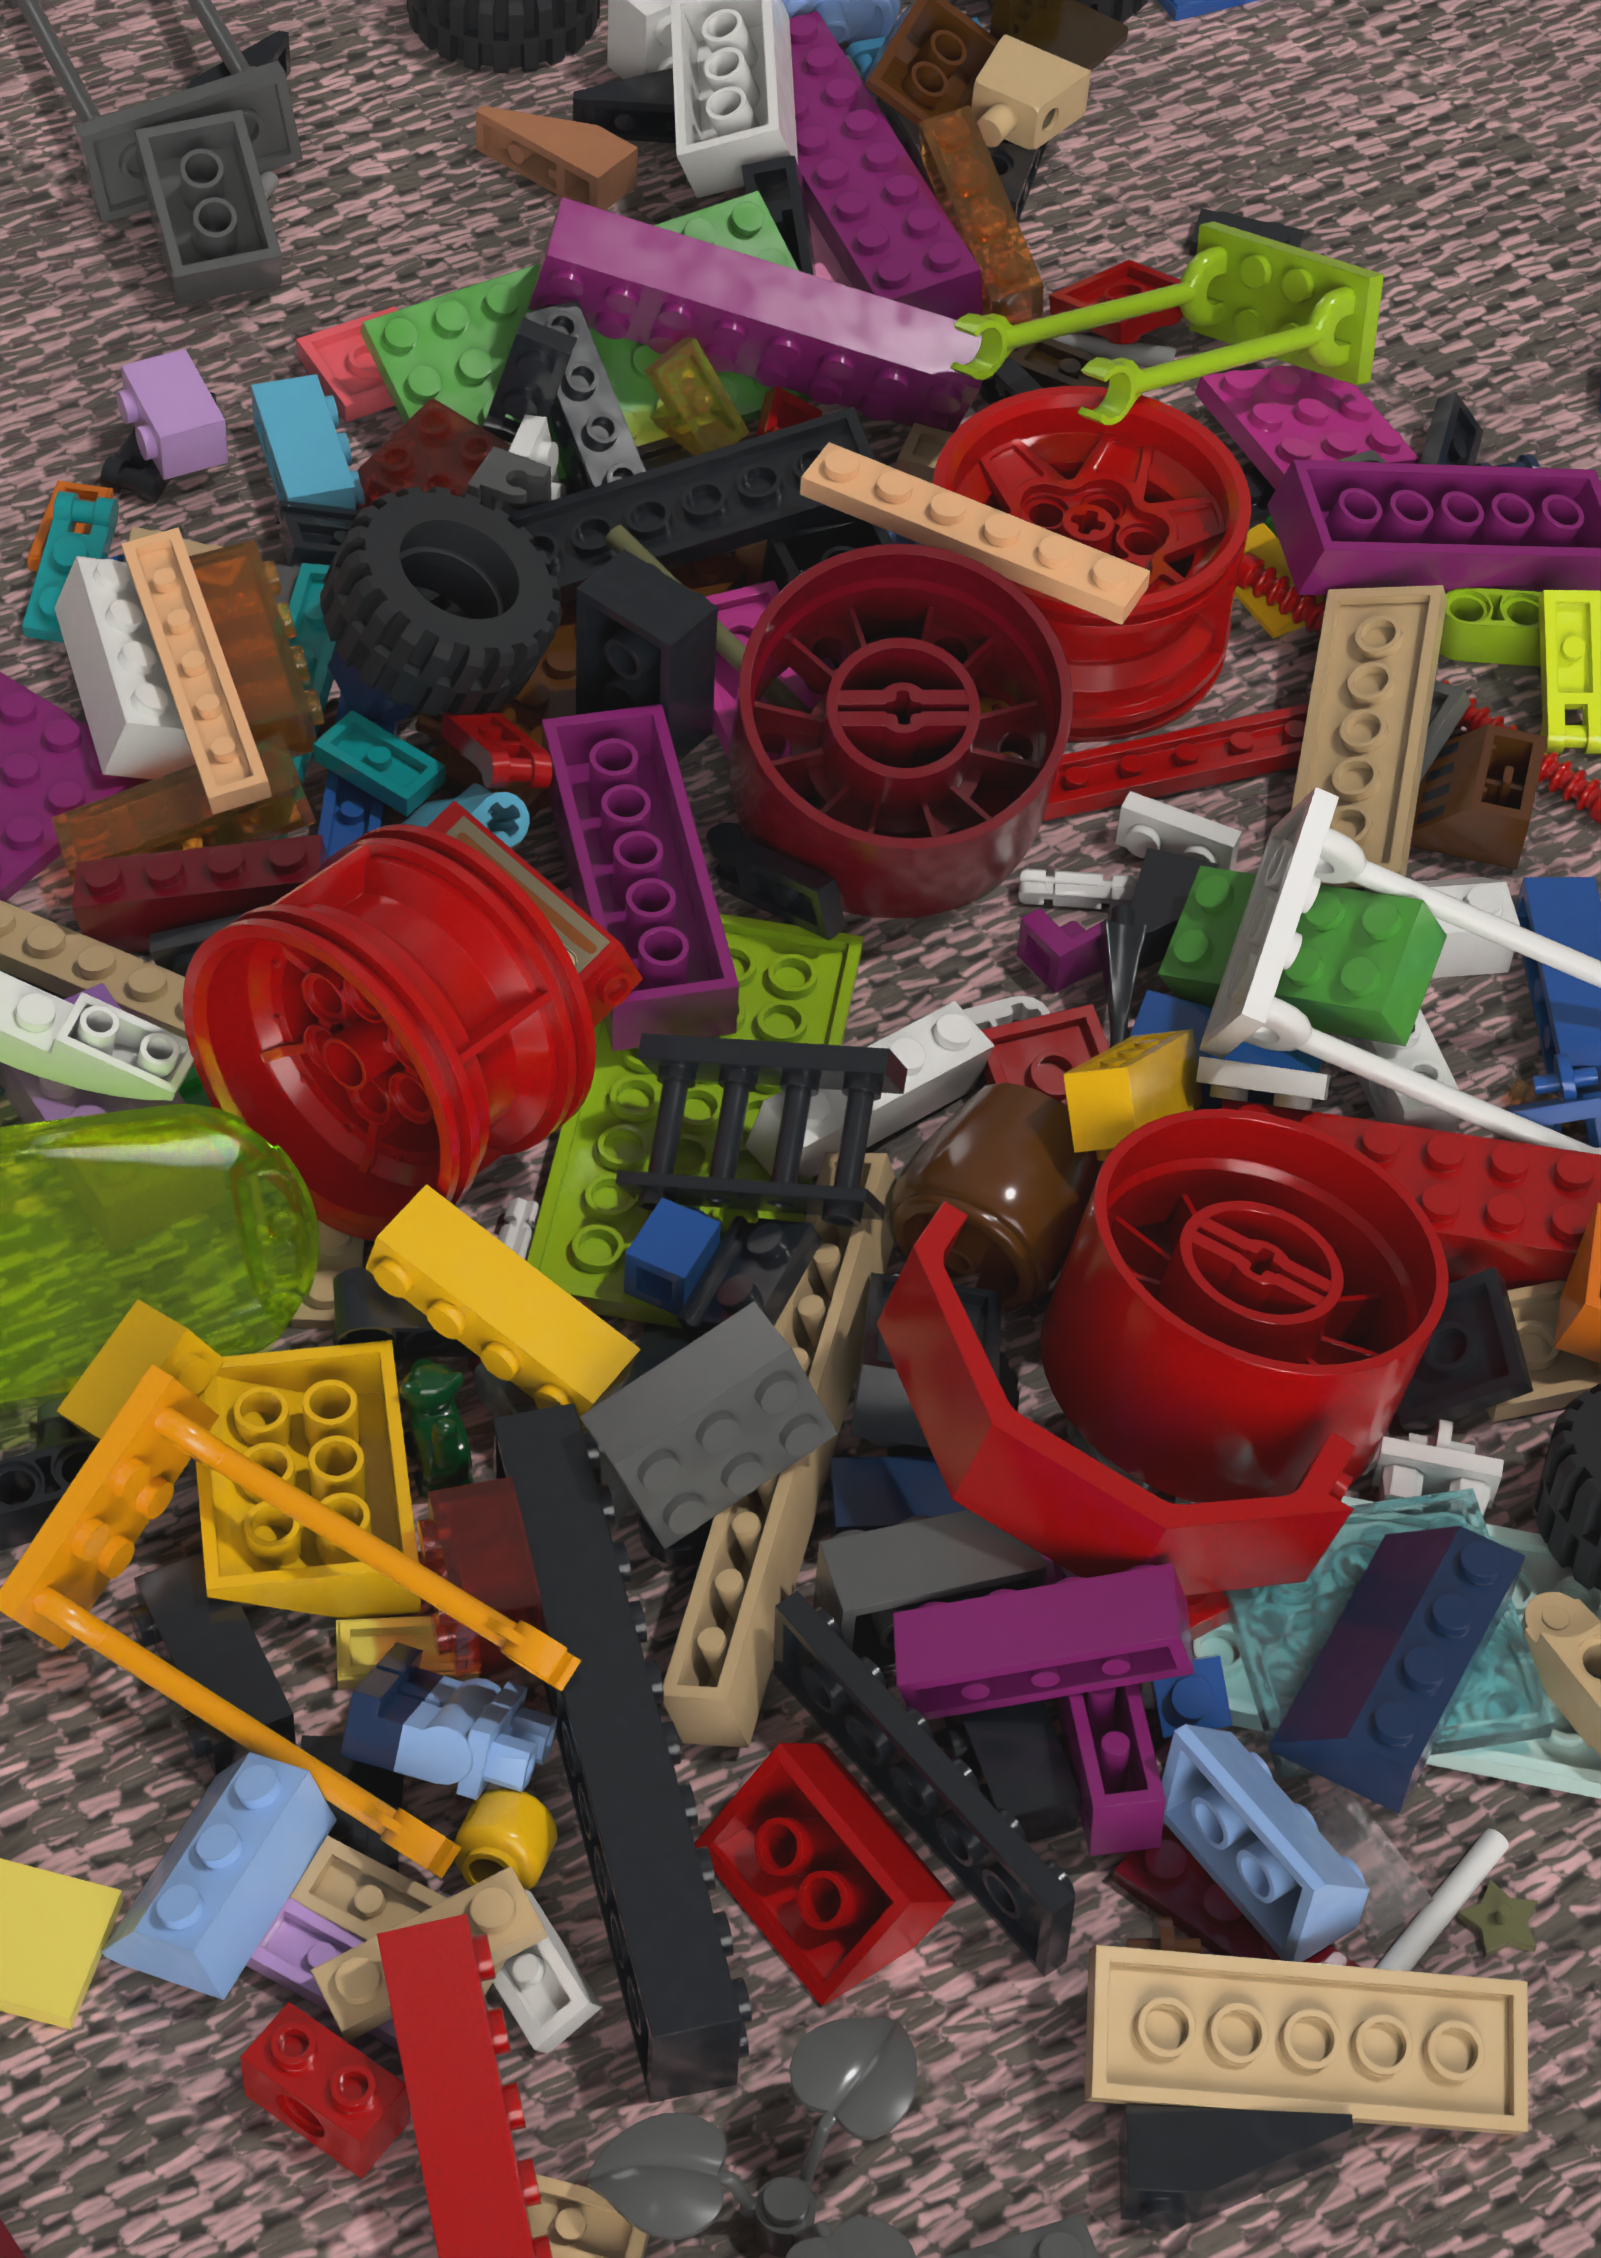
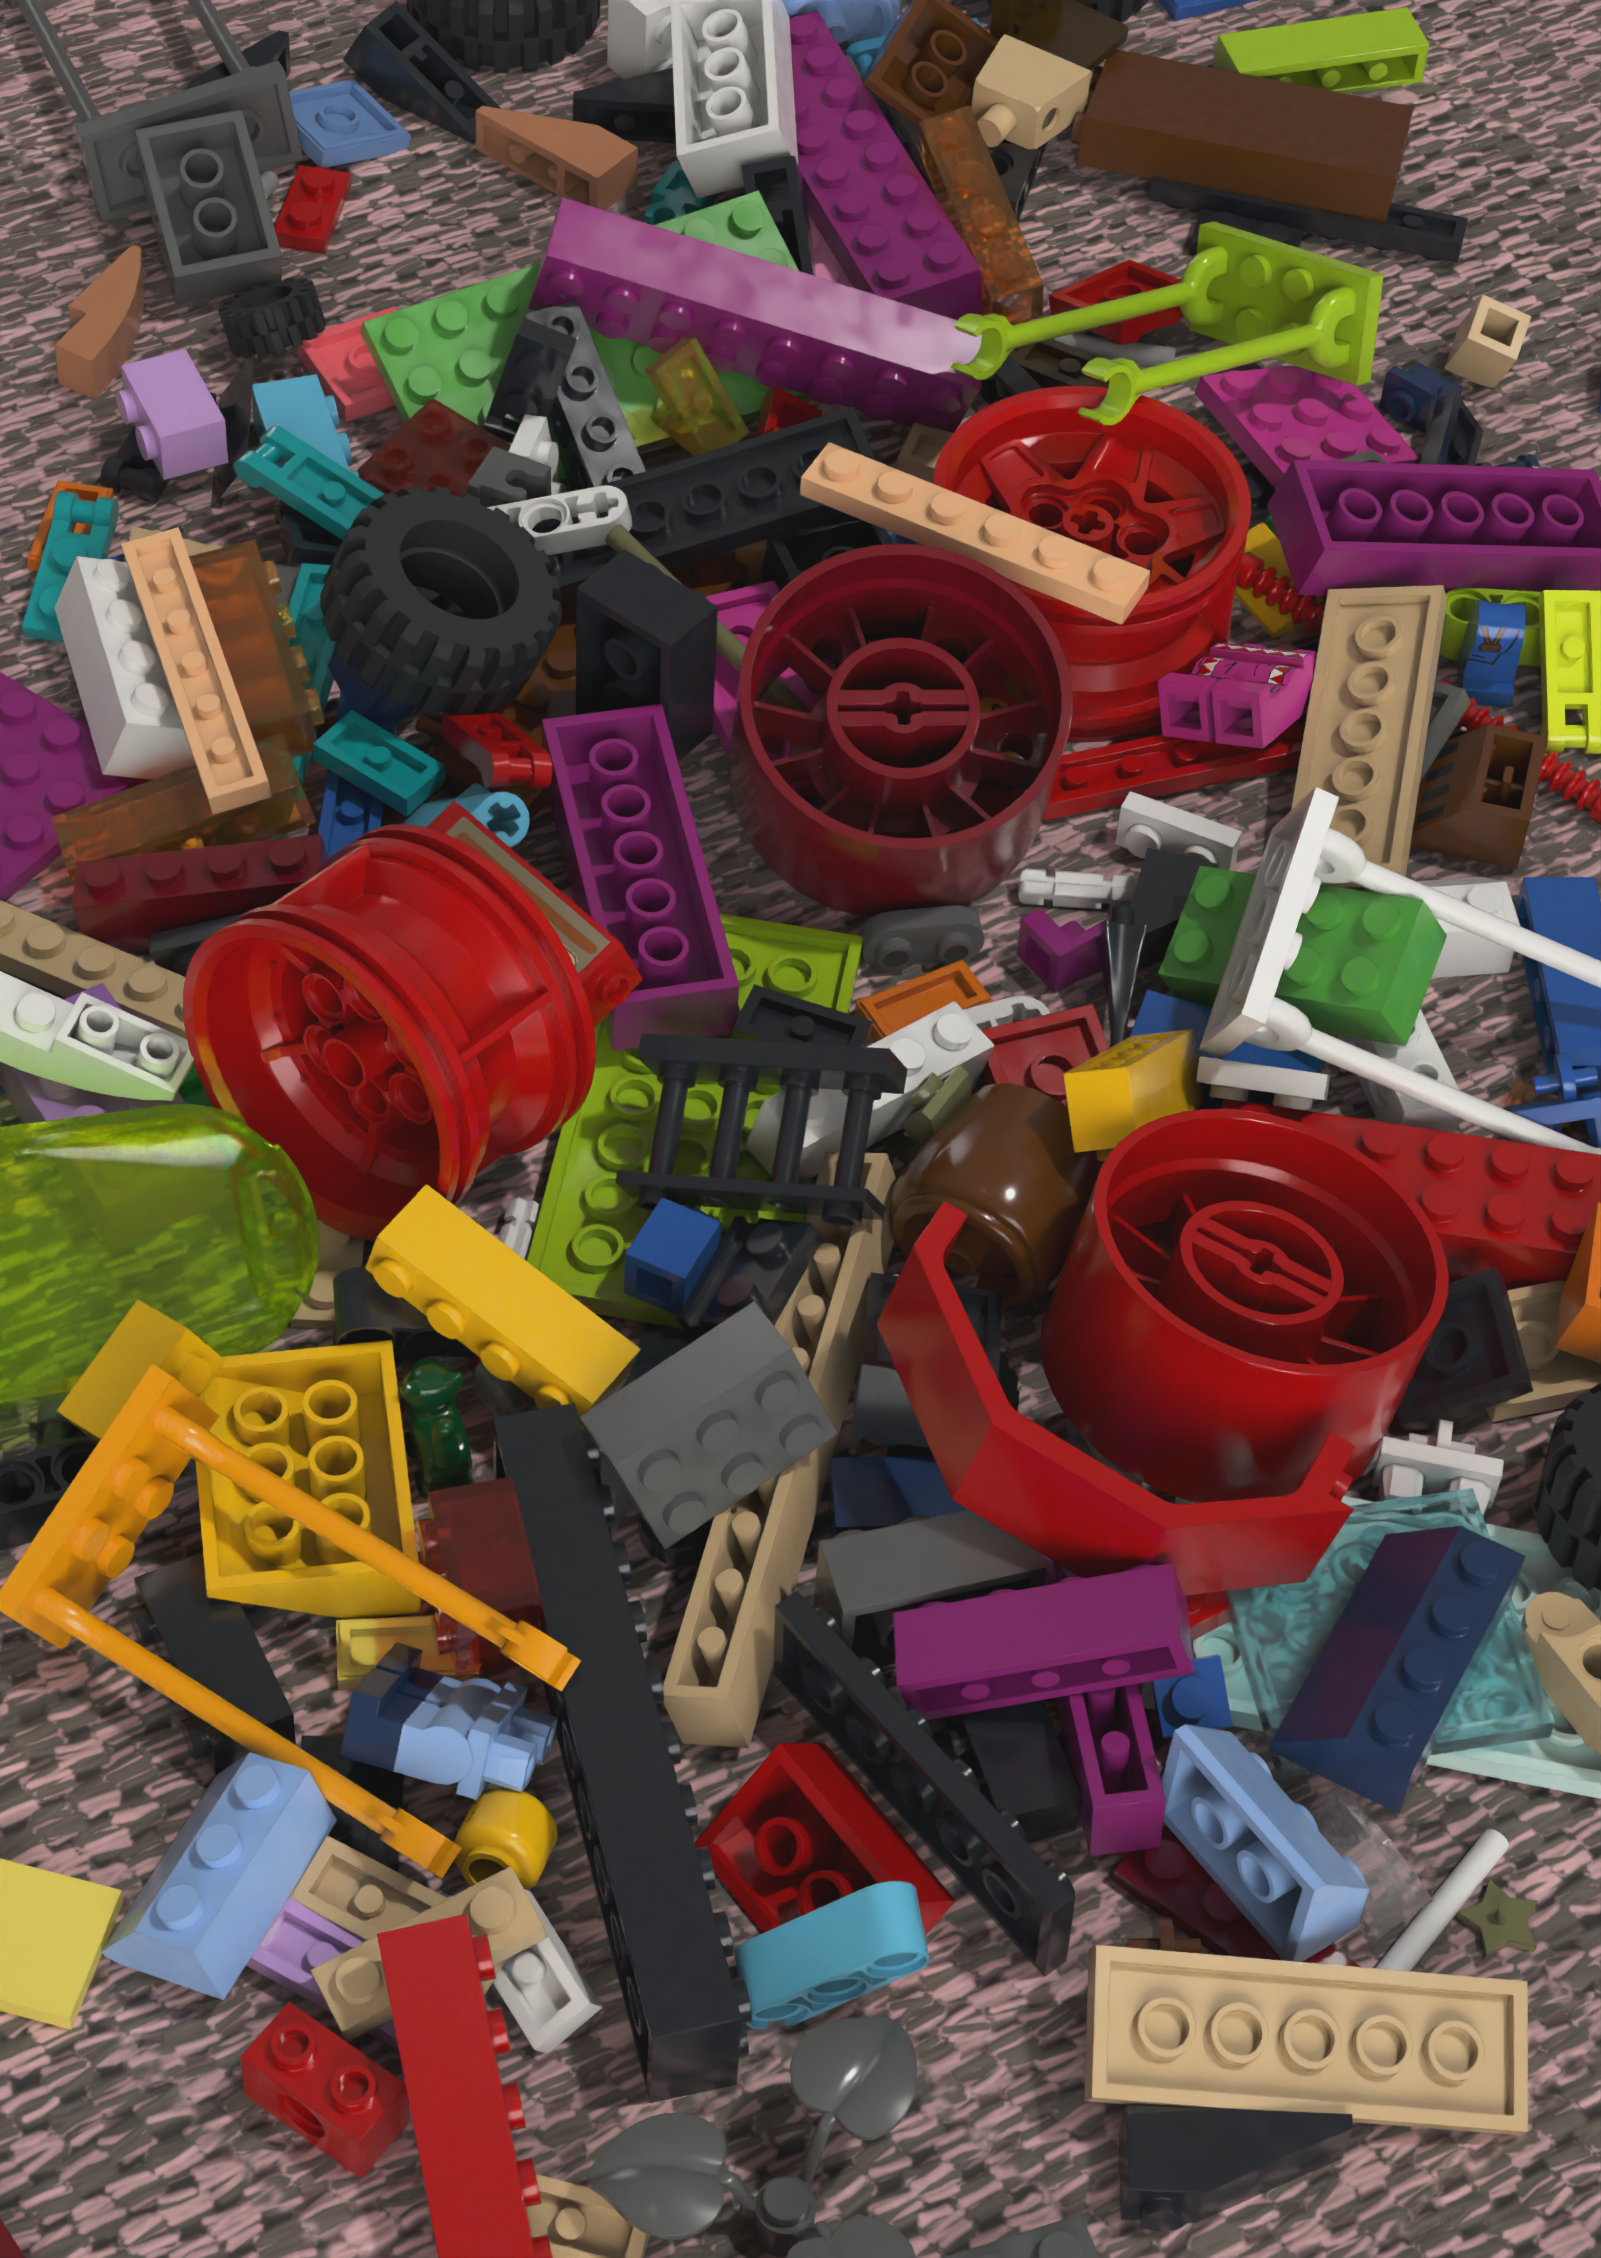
(102, 326): none -> nougat slope
(236, 410): none -> black sticker
(272, 317): none -> black tyre
(307, 480): none -> teal plate
(312, 208): none -> red plate
(344, 124): none -> medium blue tile
(416, 73): none -> black slope
(585, 504): none -> white beam
(674, 197): none -> teal plate
(776, 882): black plate -> none
(785, 1018): none -> black plate
(833, 1954): none -> medium azure beam
(919, 997): none -> orange tile
(921, 936): none -> dark grey plate
(933, 1105): none -> olive slope
(1238, 691): none -> dark pink hips
(1243, 134): none -> reddish brown brick
(1331, 53): none -> lime brick
(1407, 228): none -> black plate
(1413, 394): none -> dark blue bracket
(1487, 342): none -> tan brick
(1491, 652): none -> blue leg

